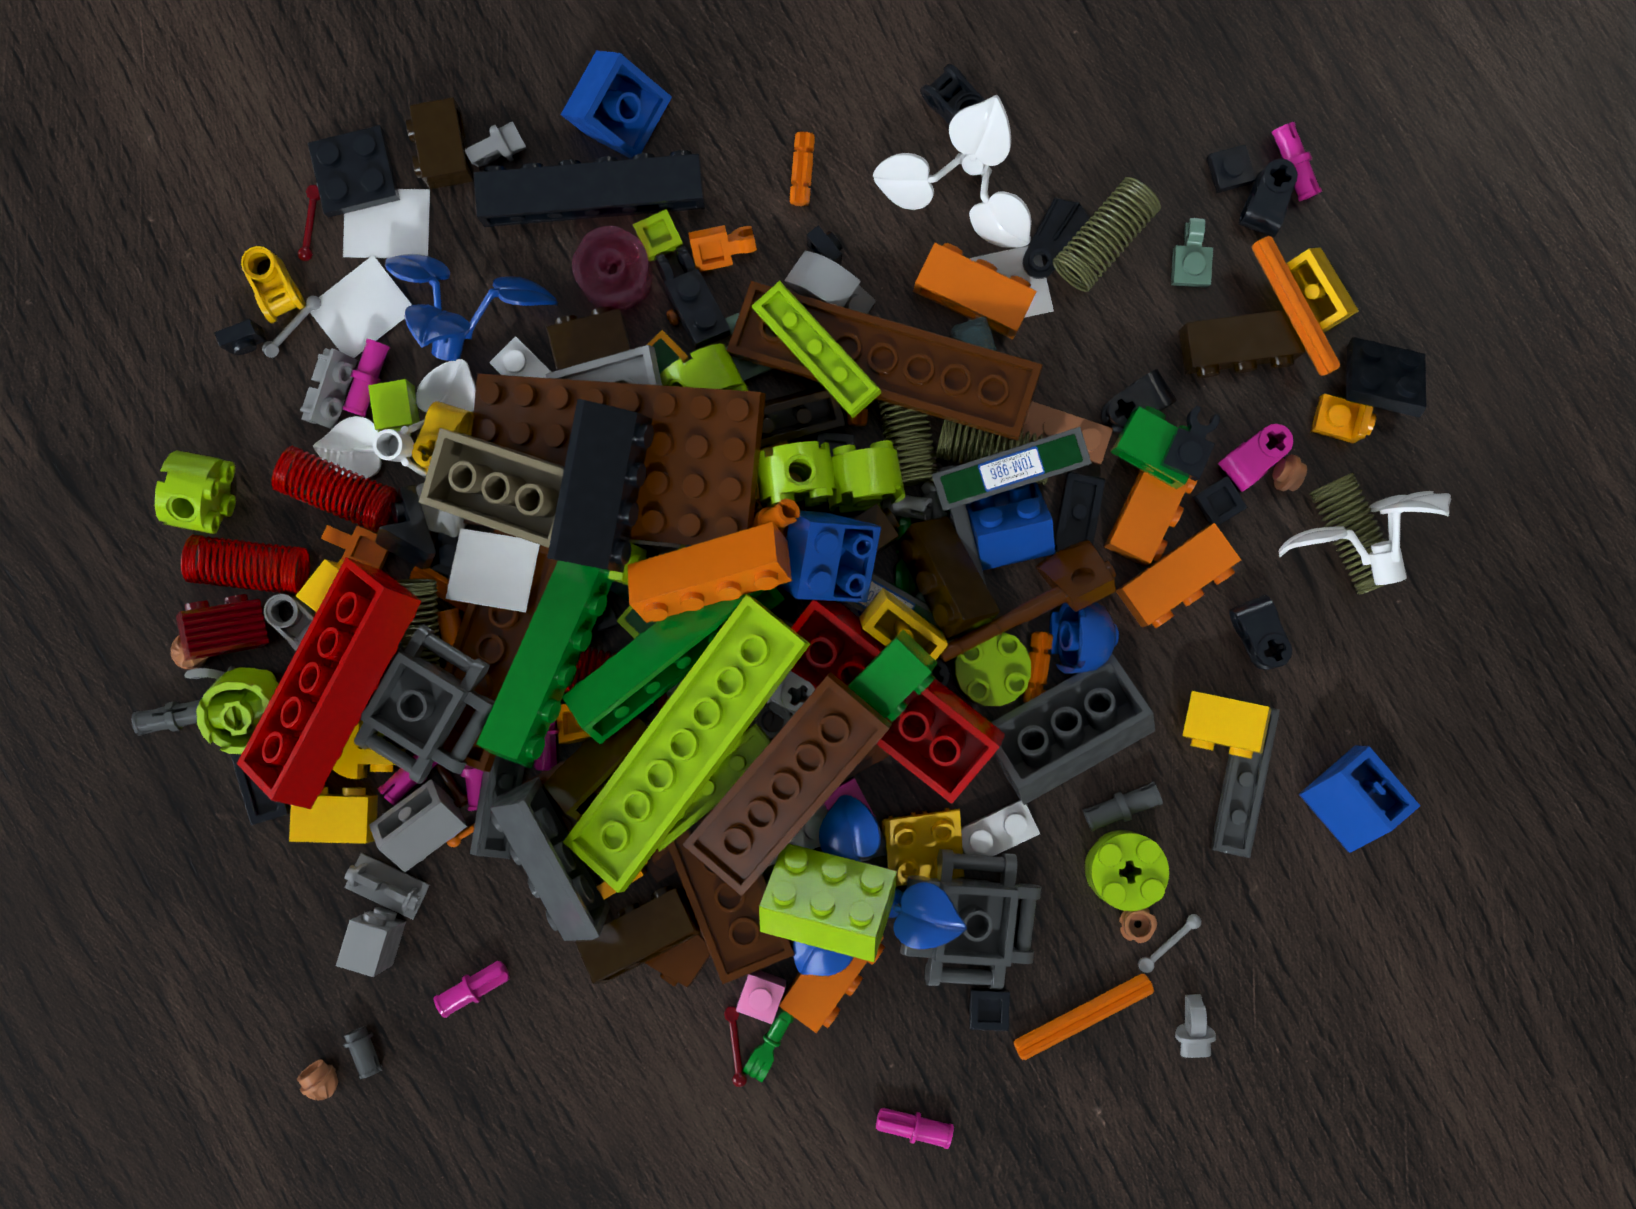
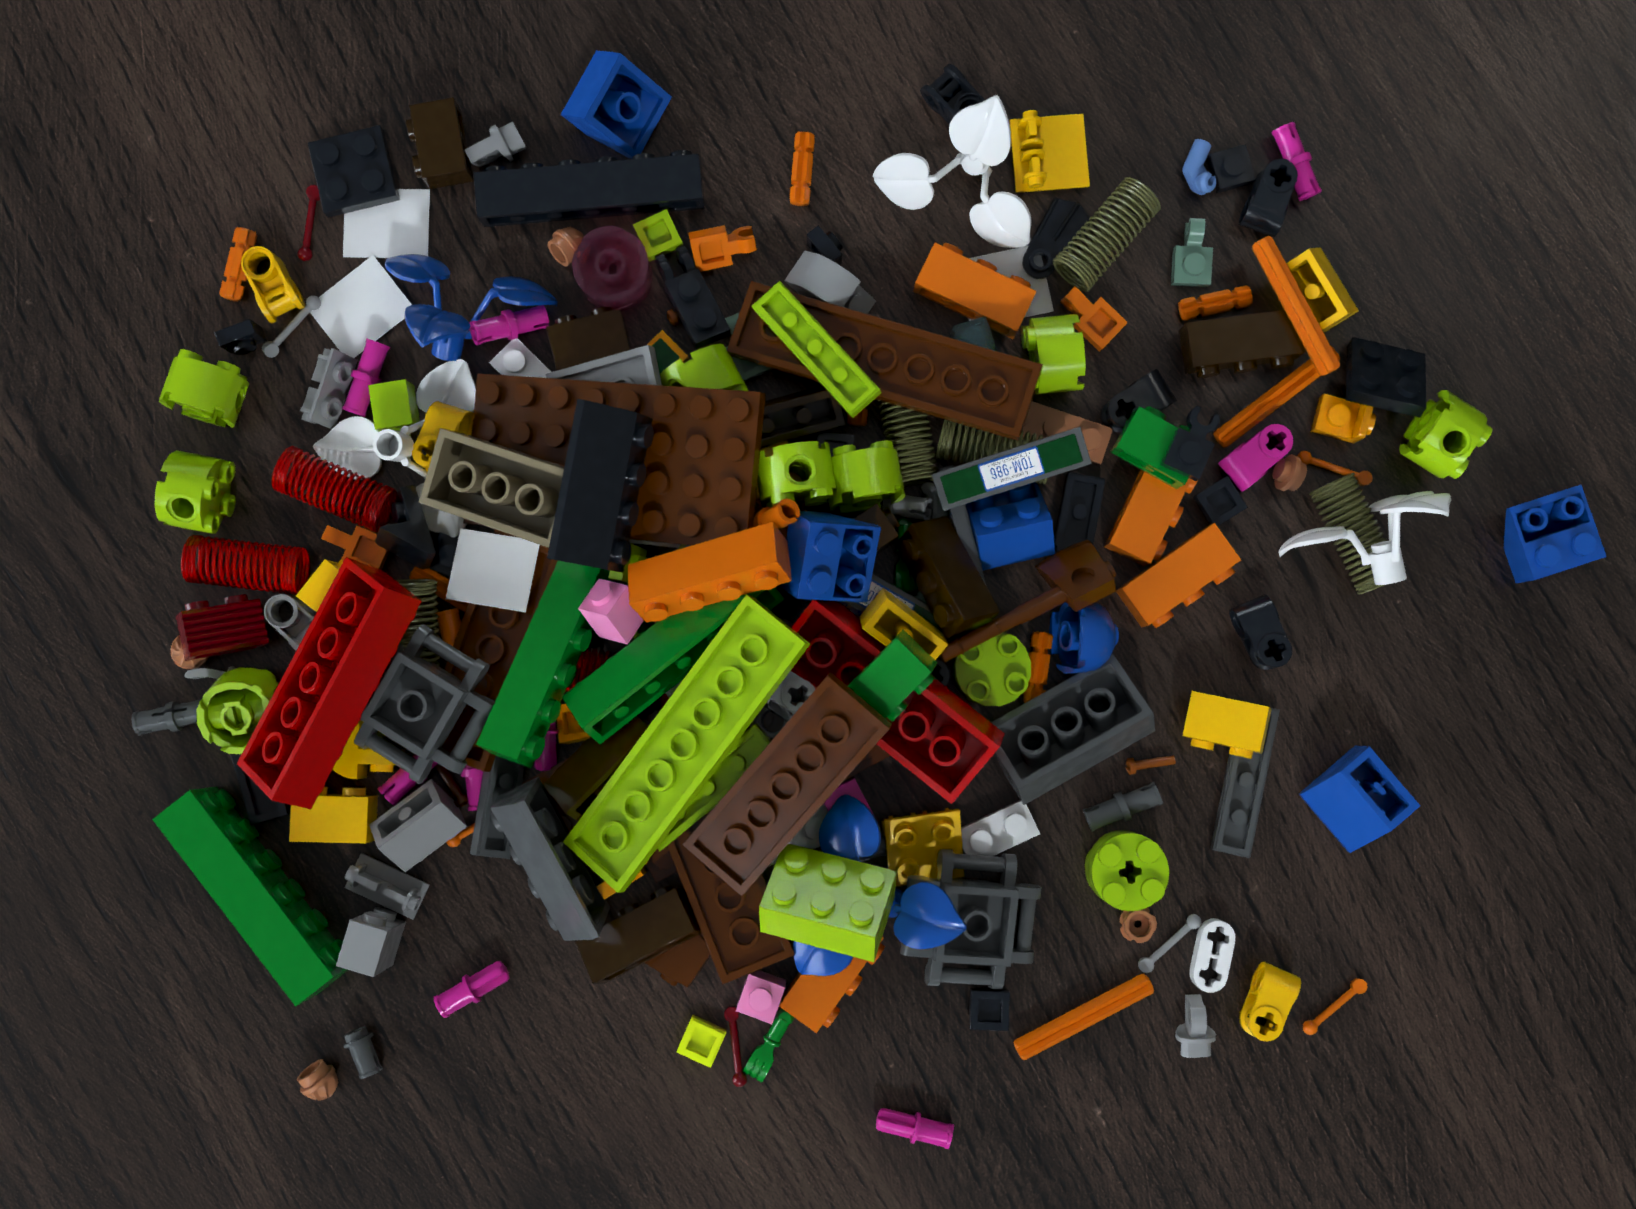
(204, 389): none -> lime brick
(232, 288): none -> orange axle
(253, 891): none -> green brick
(509, 324): none -> dark pink pin
(565, 244): none -> nougat plate
(609, 611): none -> bright pink brick
(701, 1041): none -> neon yellow tile
(1049, 152): none -> yellow hinge
(1059, 349): none -> lime brick
(1097, 321): none -> orange plate
(1132, 765): none -> dark orange piece
(1194, 170): none -> medium blue arm
(1215, 302): none -> orange axle
(1221, 957): none -> white beam
(1267, 403): none -> orange axle
(1271, 997): none -> yellow piece
(1357, 986): none -> orange hinge
(1364, 477): none -> orange hinge
(1452, 417): none -> lime brick
(1551, 535): none -> blue slope

